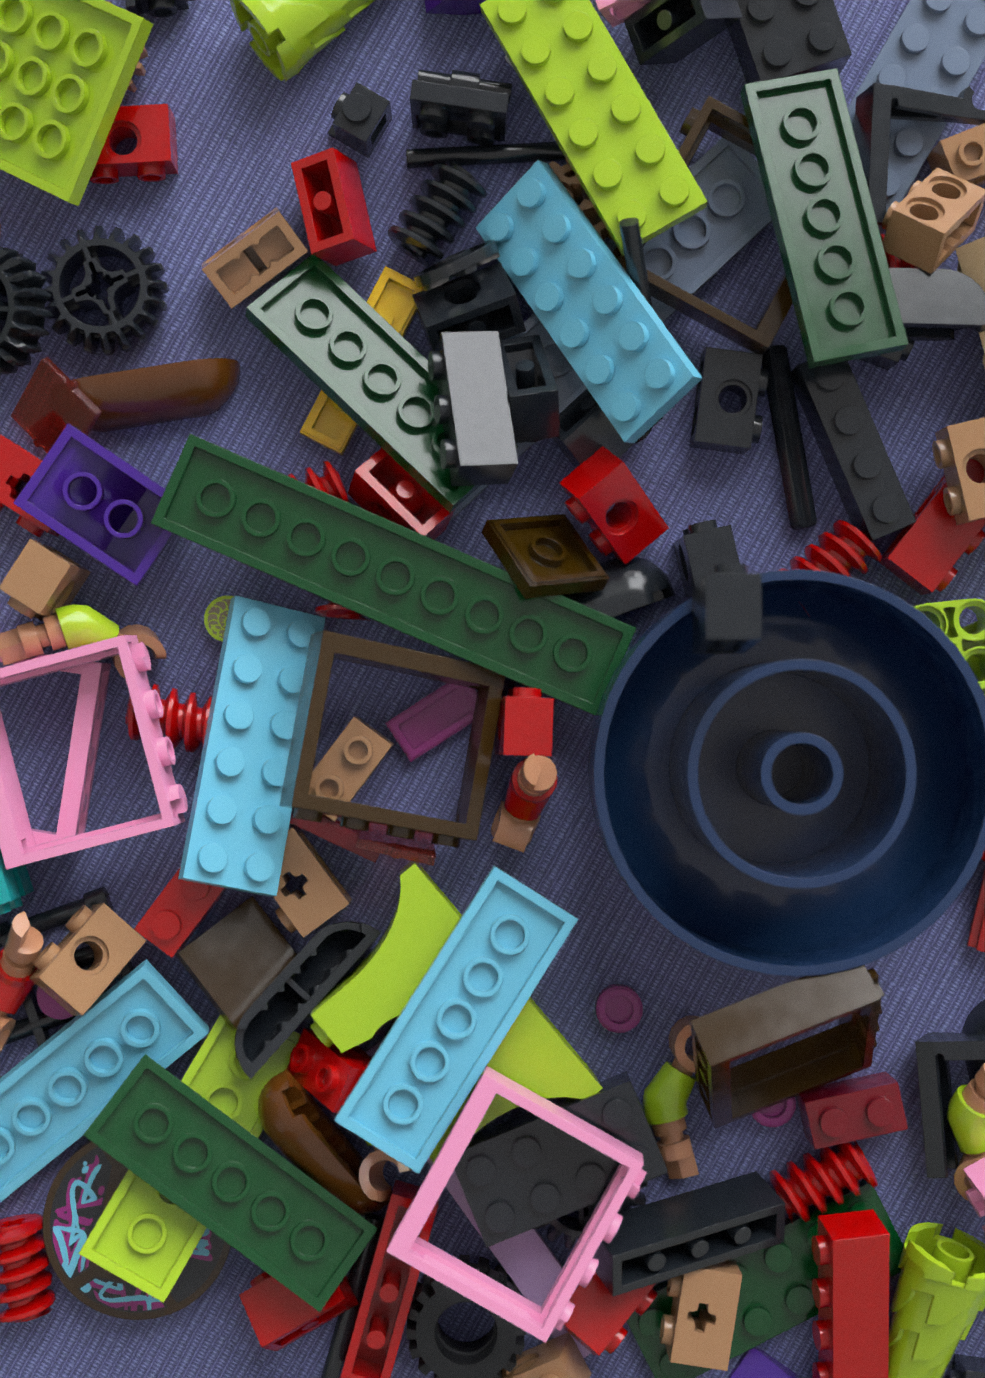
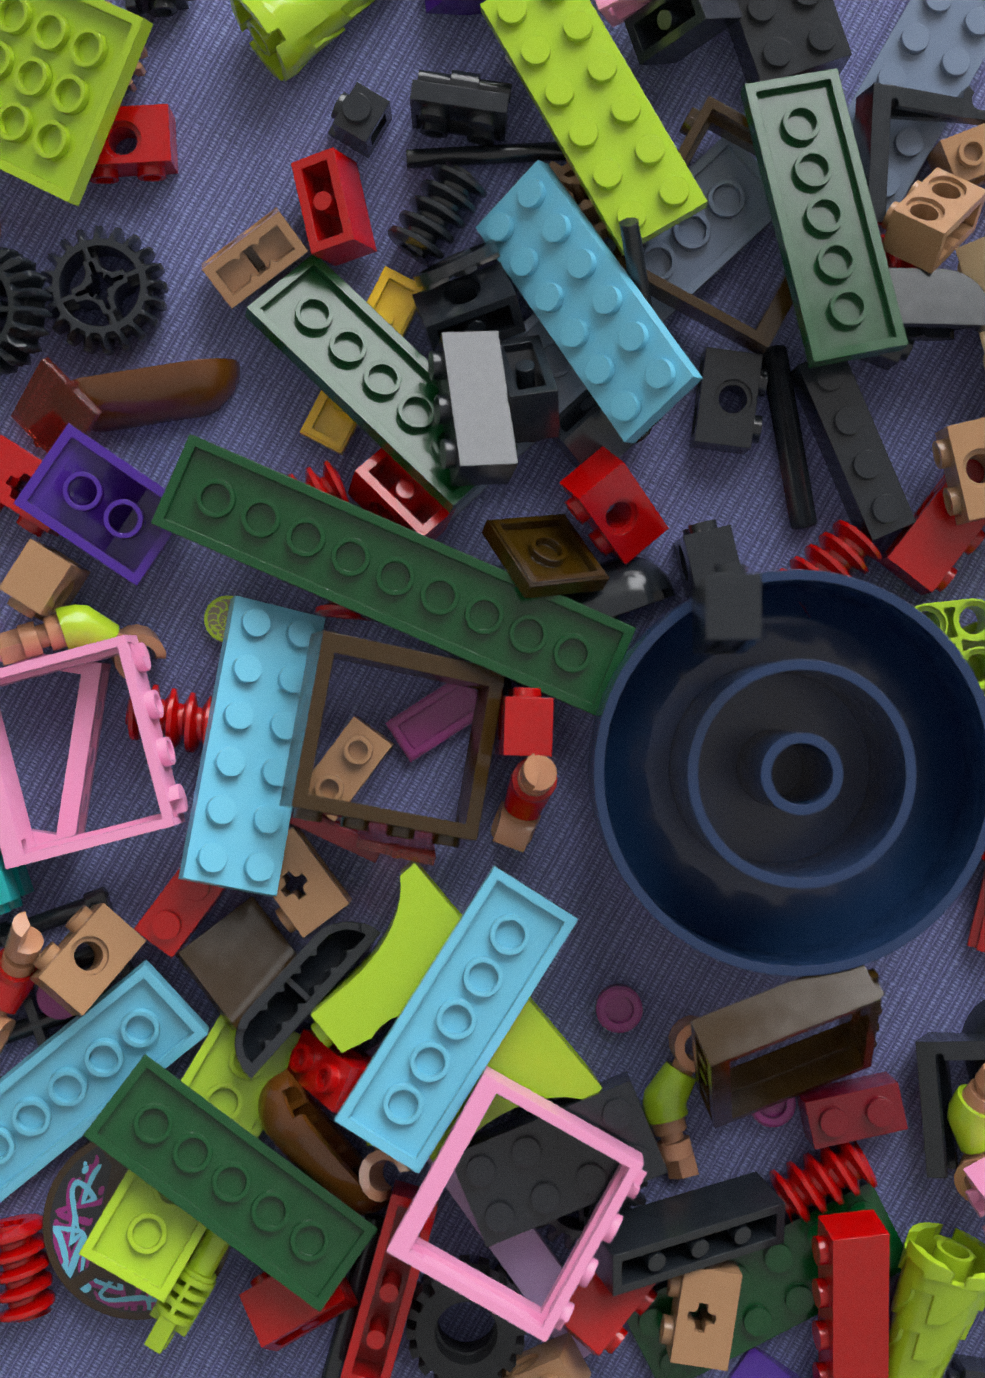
(188, 1293): none -> lime hinge

